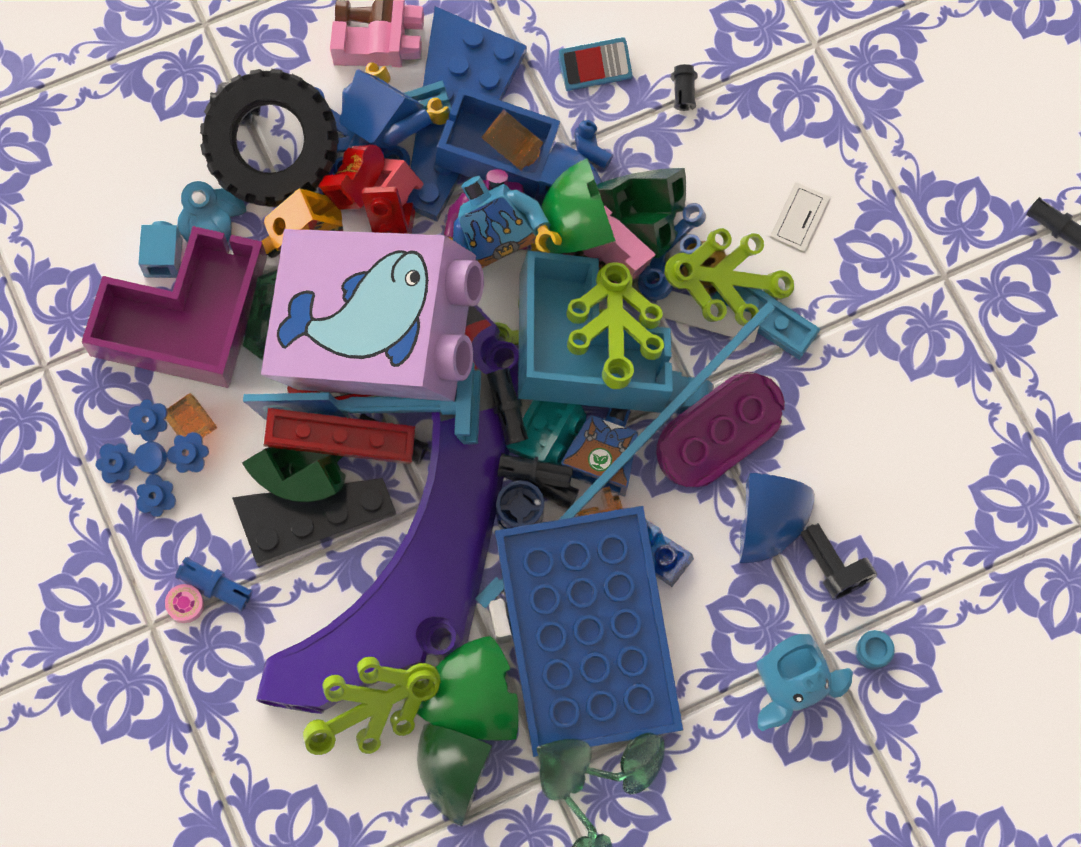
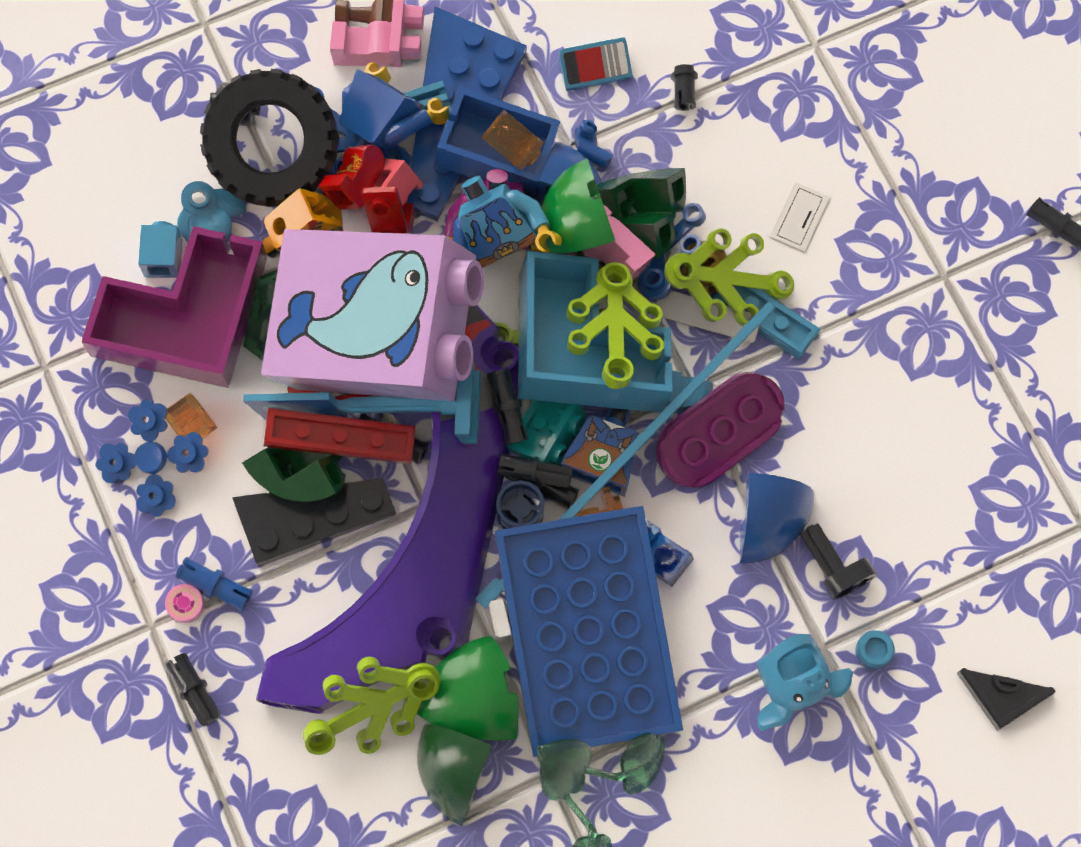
(193, 689): none -> black axle
(1003, 697): none -> black tile

